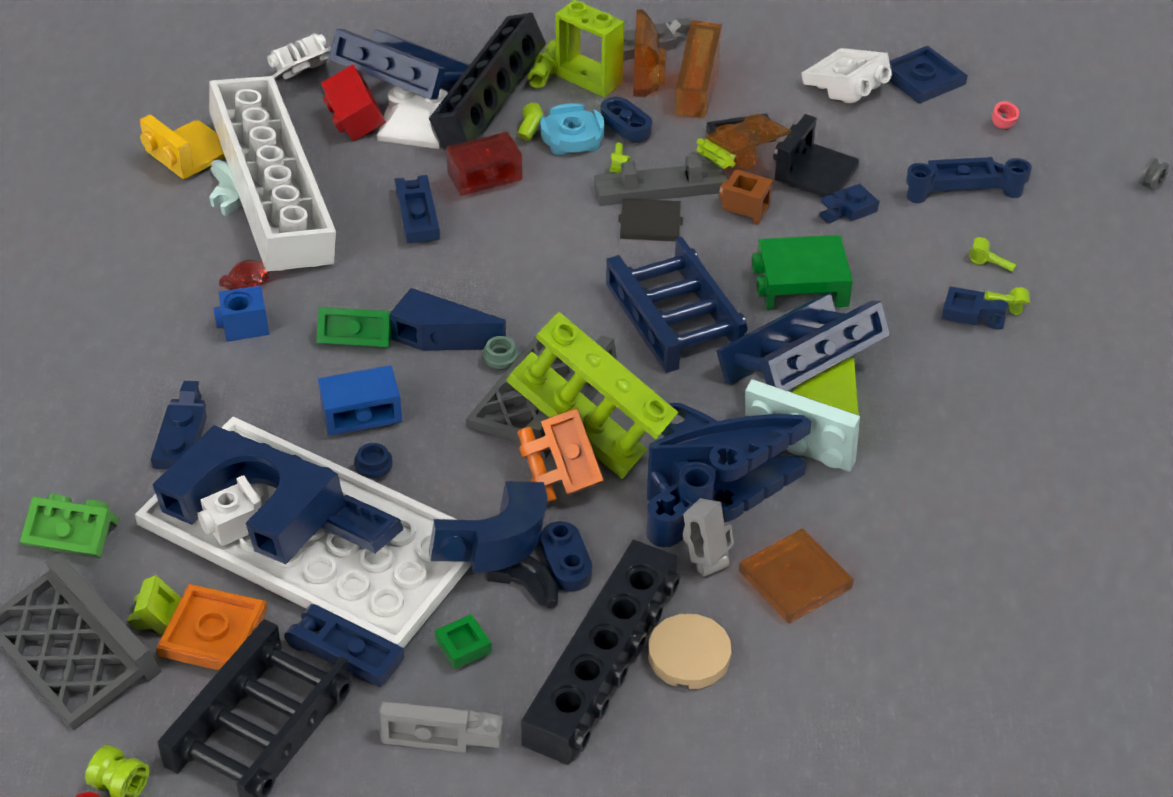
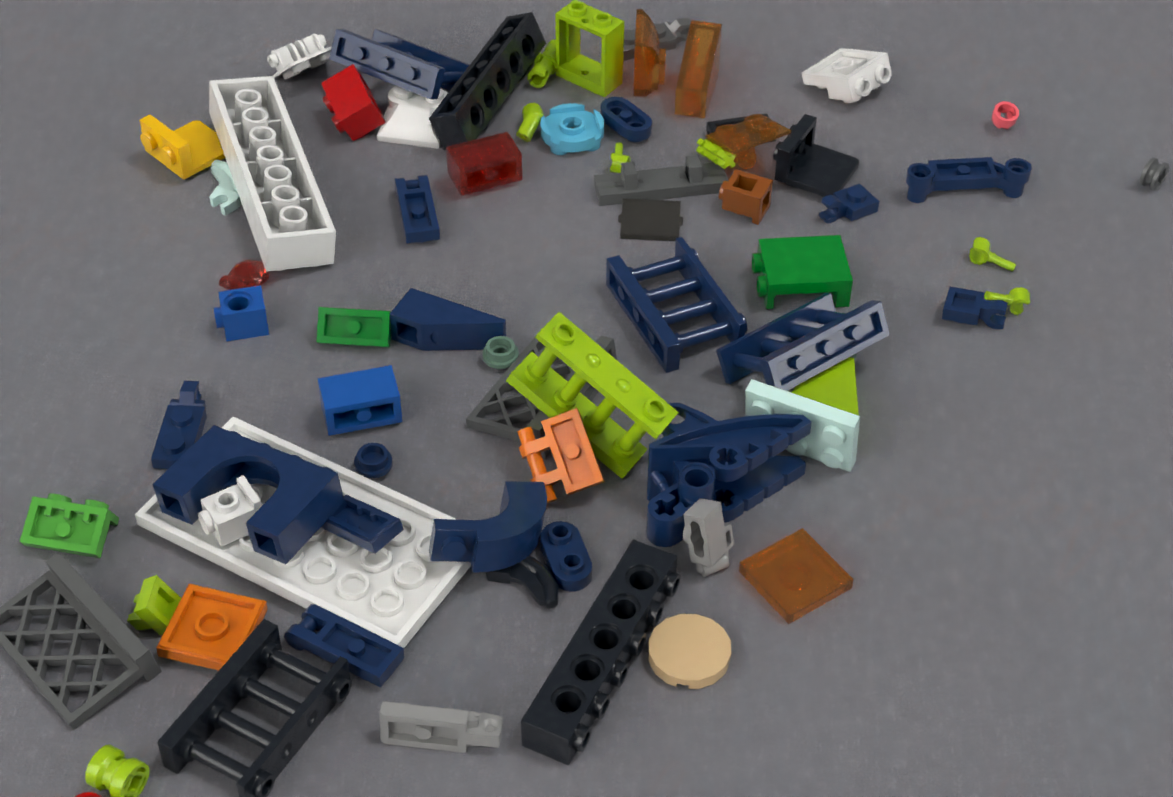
(463, 641): green plate -> none
(925, 74): dark blue tile -> none

